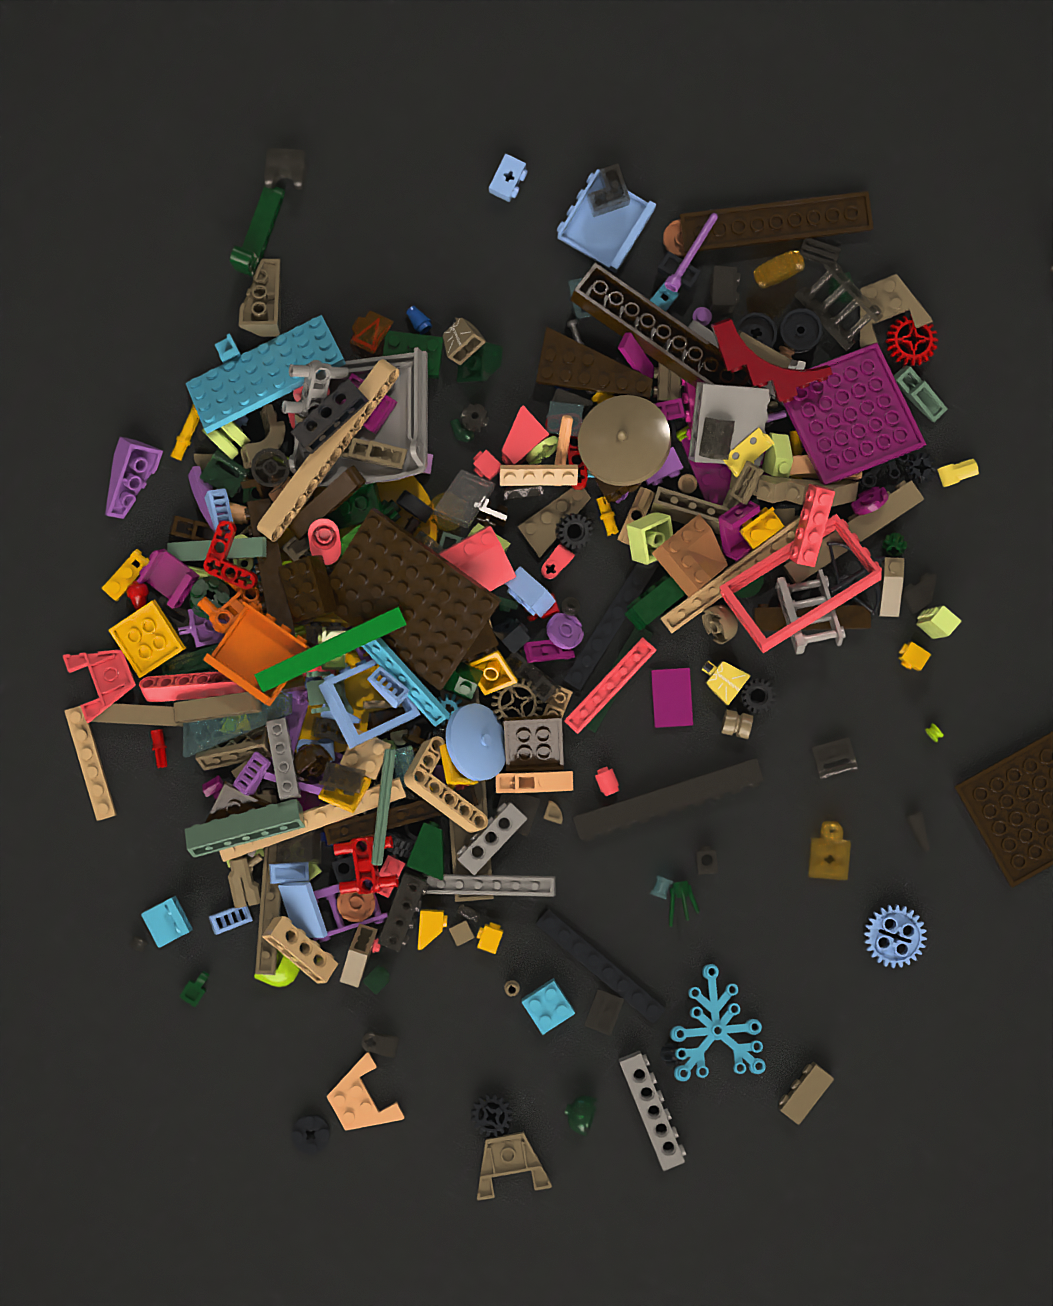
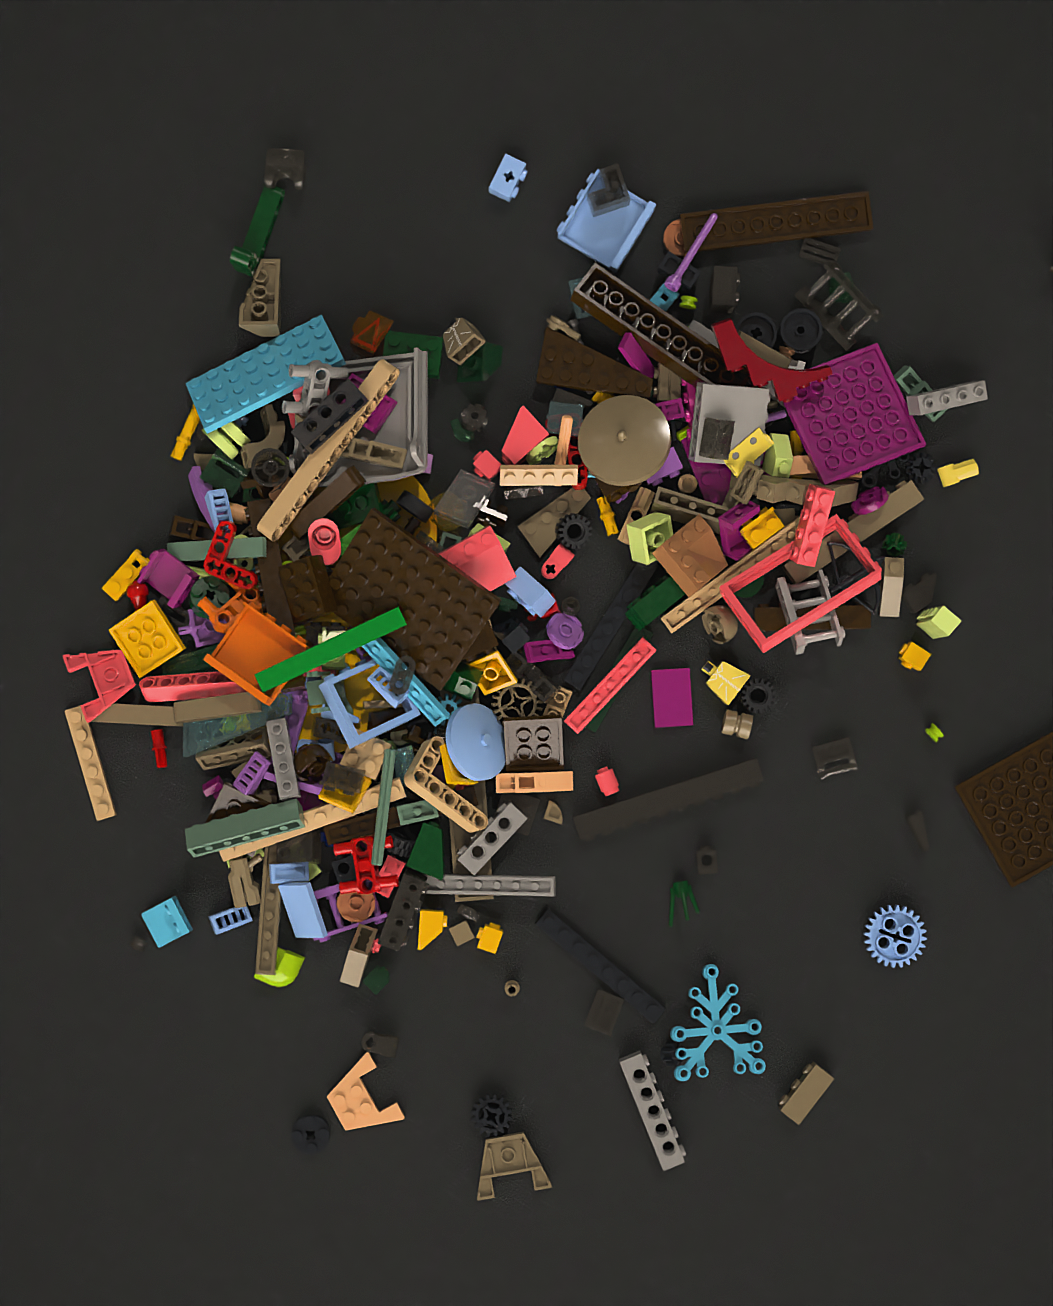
(130, 470): medium lavender wedge -> none
(194, 991): dark green plate -> none
(227, 349): medium azure panel -> none
(276, 936): tan brick -> none
(404, 676): none -> clear smoke plate
(416, 812): none -> sand green plate
(419, 321): blue cone -> none
(548, 1006): medium azure brick -> none
(556, 323): none -> dark tan plate
(581, 1113): clear green cylinder -> none
(661, 887): clear light blue bush -> none
(688, 302): none -> lime bush
(702, 316): medium lavender plate -> none
(779, 269): clear yellow gear -> none
(829, 844): clear yellow plate -> none
(893, 299): dark tan wing -> none
(911, 348): red gear -> none
(946, 397): none -> light grey brick

